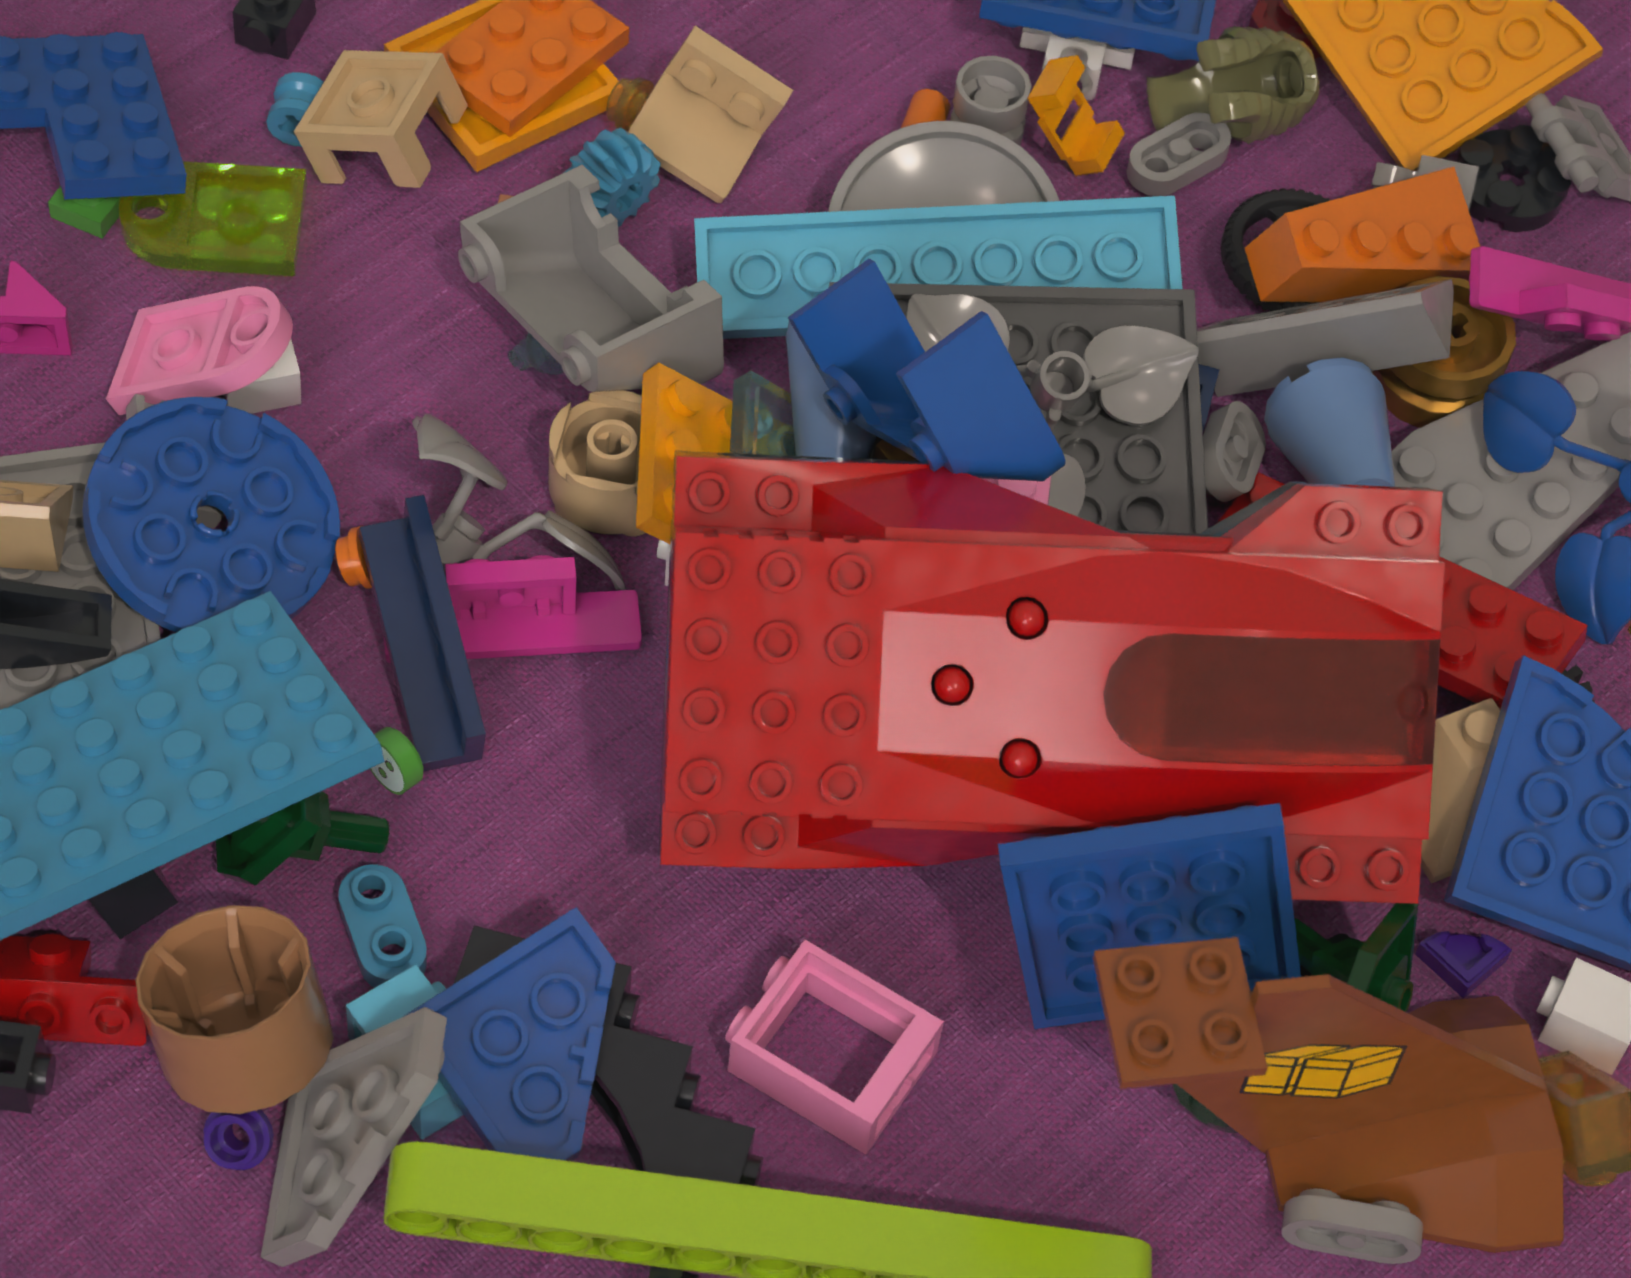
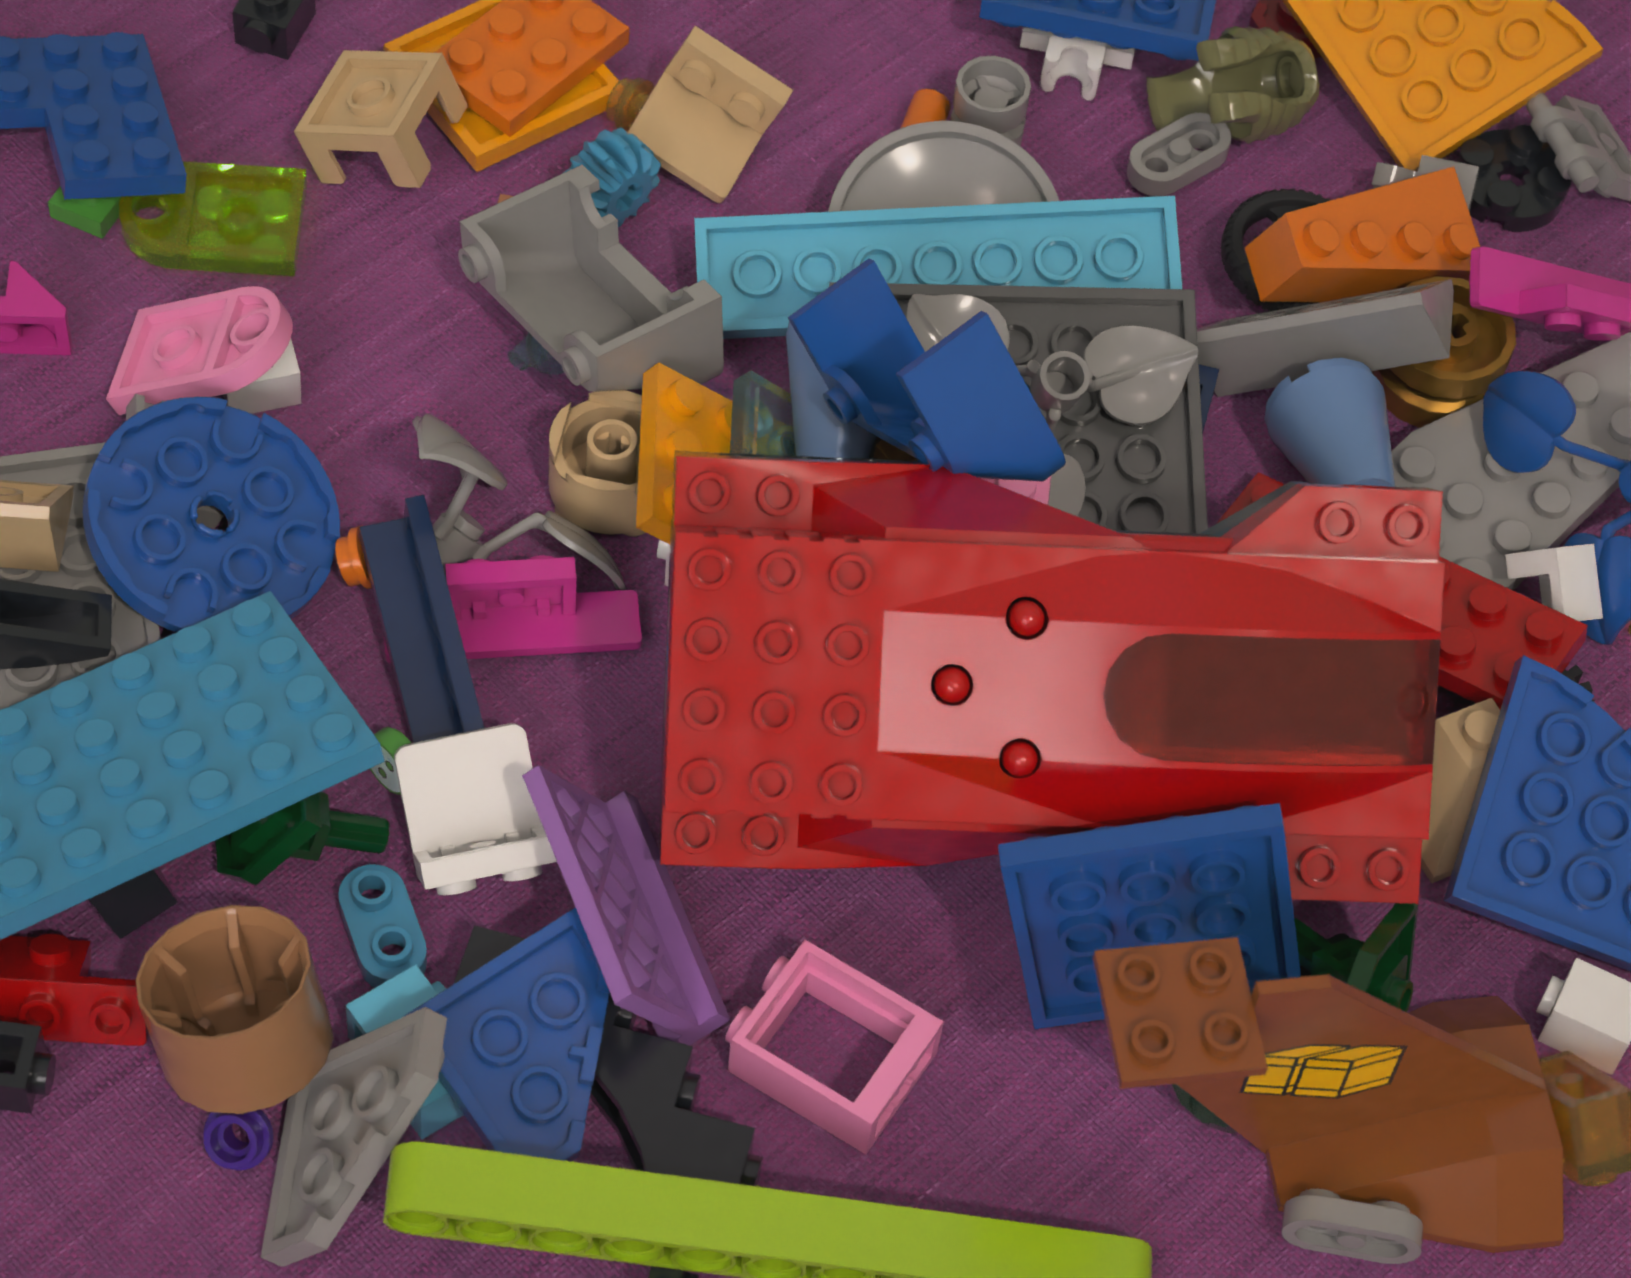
(292, 98): dark azure wheel -> none
(471, 809): none -> white bracket
(629, 908): none -> medium lavender fence
(1085, 143): light orange piece -> none
(1232, 451): light grey plate -> none
(1462, 959): dark purple tile -> none
(1565, 577): none -> white panel

